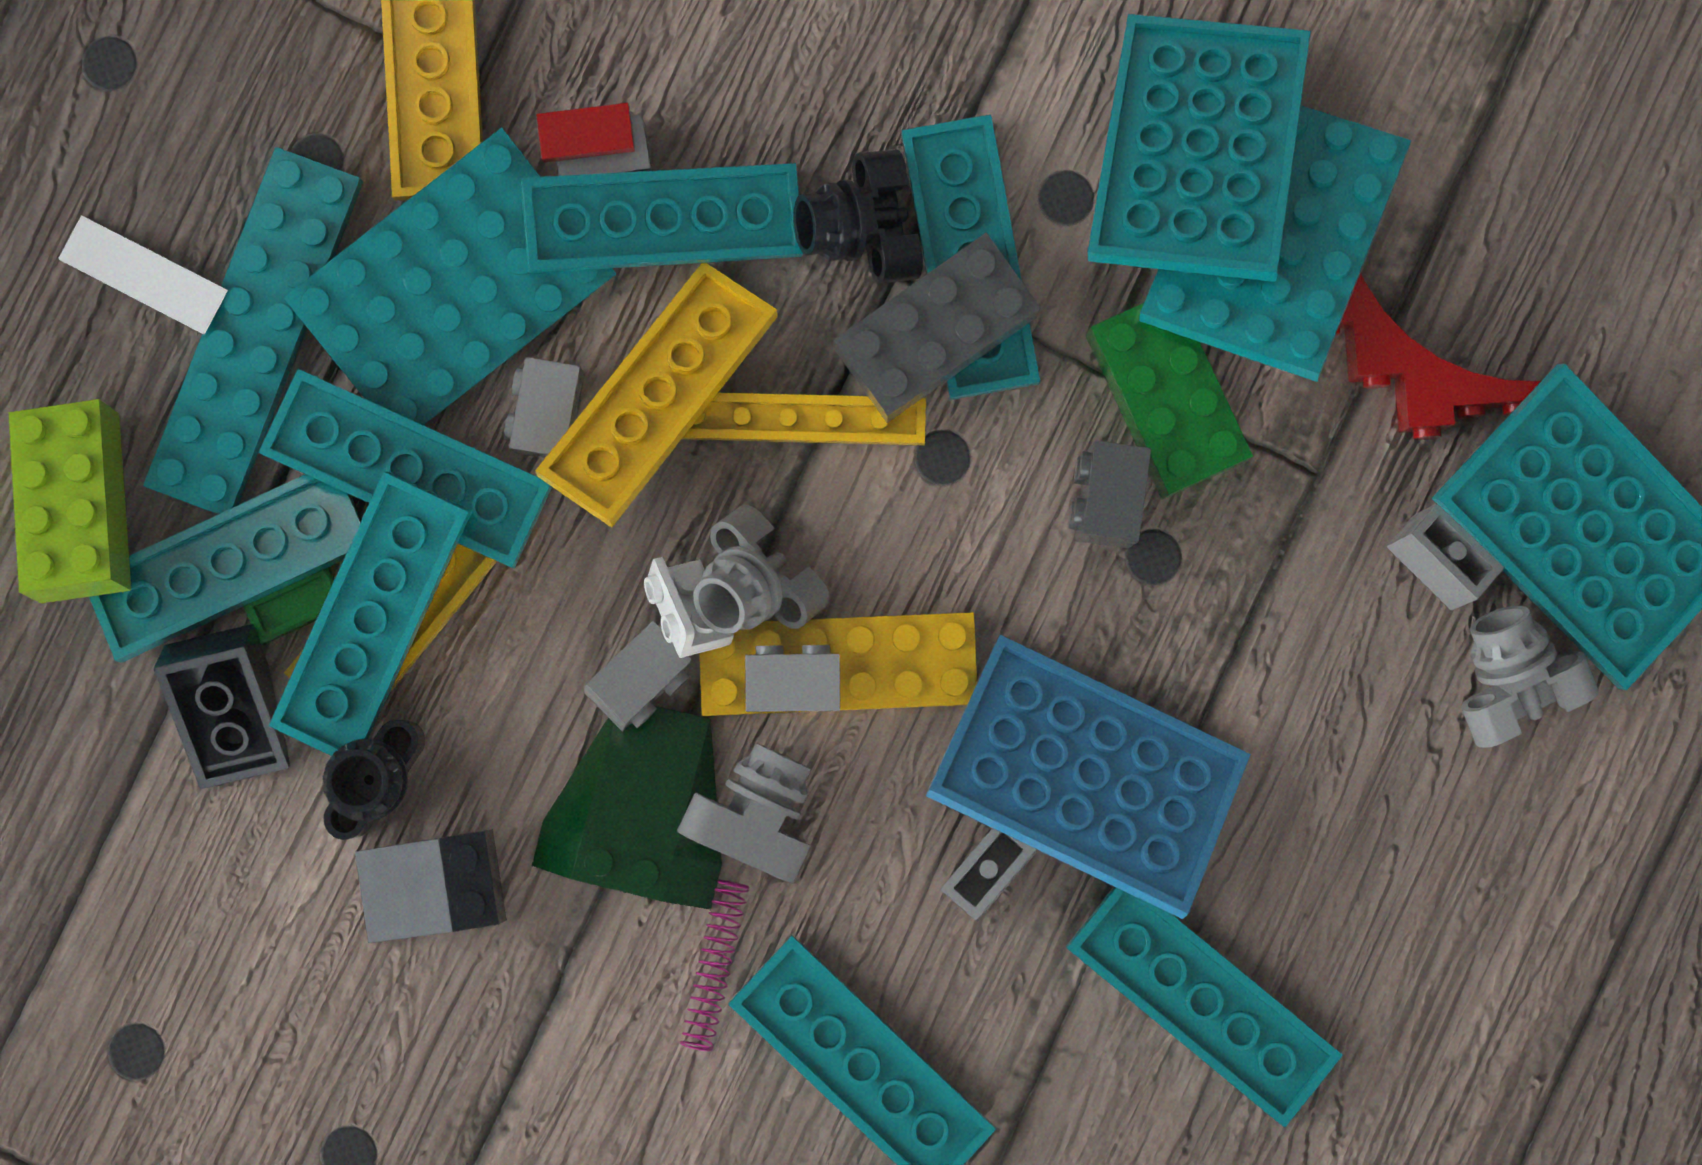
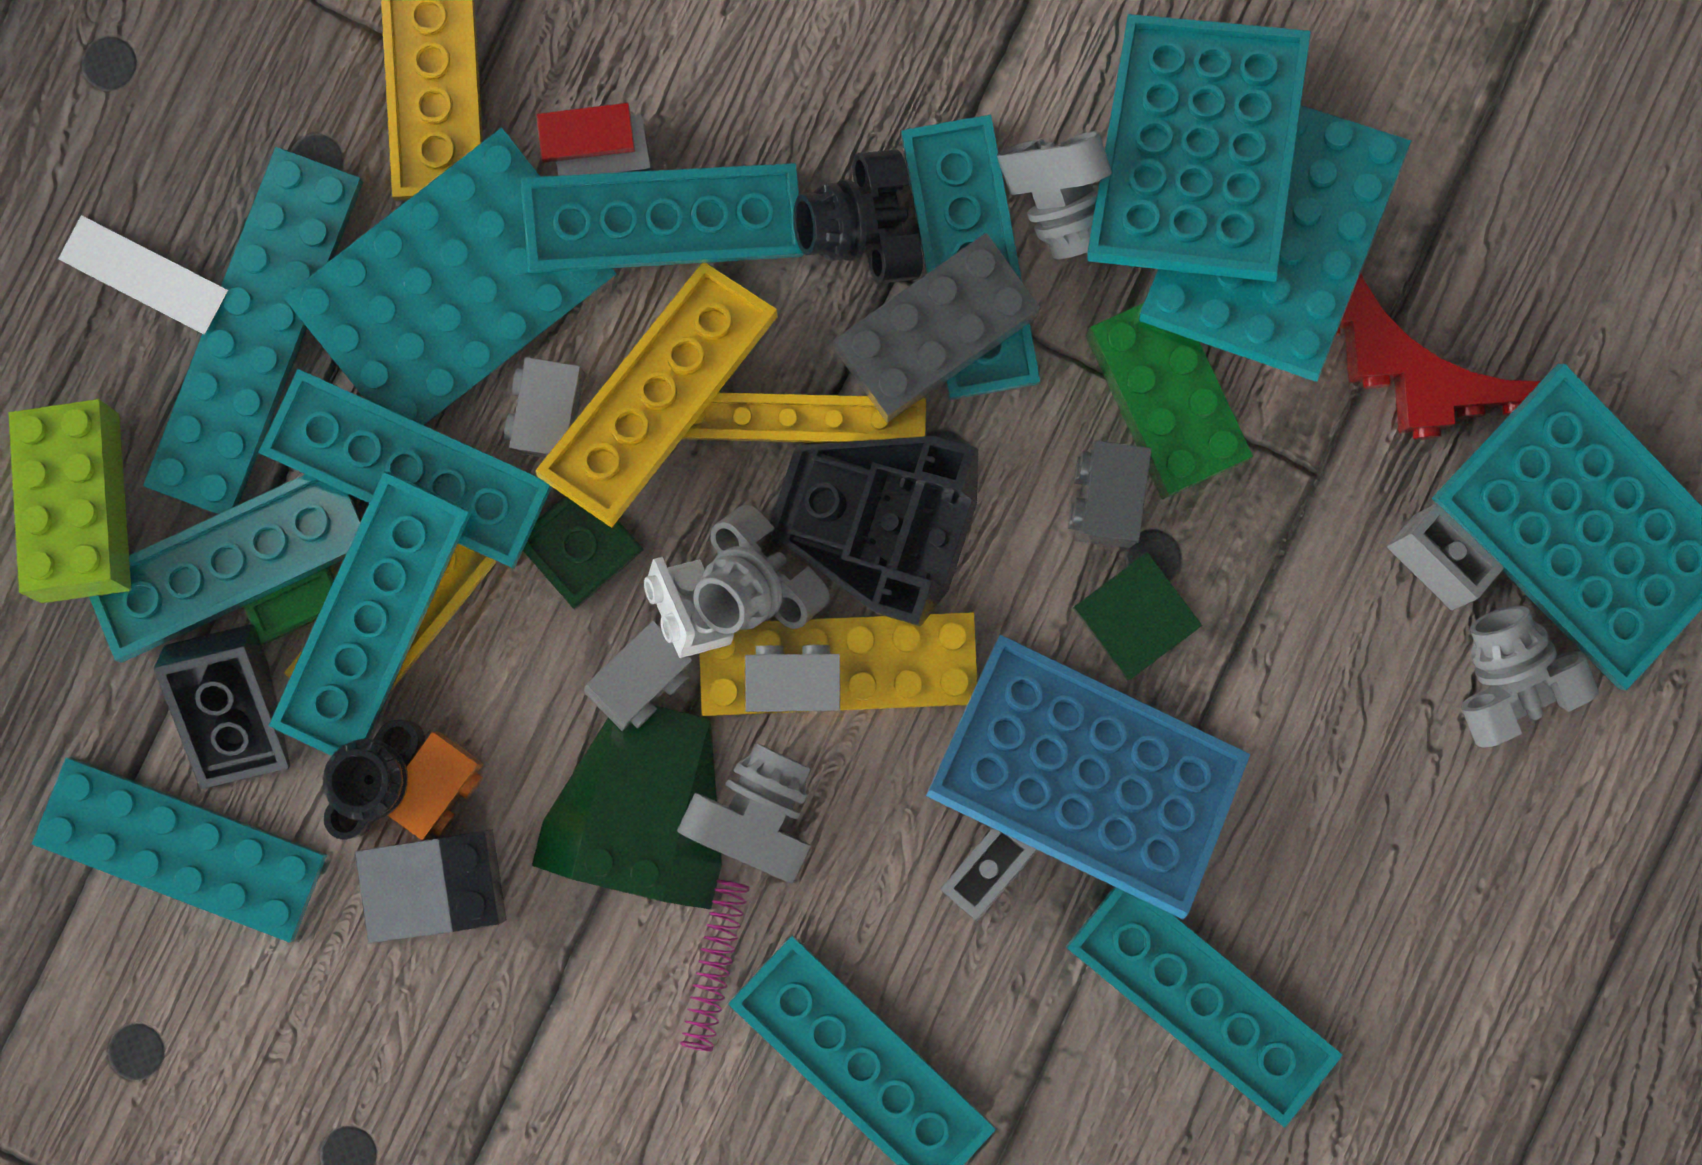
(179, 849): none -> teal plate
(436, 781): none -> orange brick
(578, 550): none -> dark green tile
(881, 517): none -> black wedge
(1060, 187): none -> light grey beam
(1137, 616): none -> dark green tile

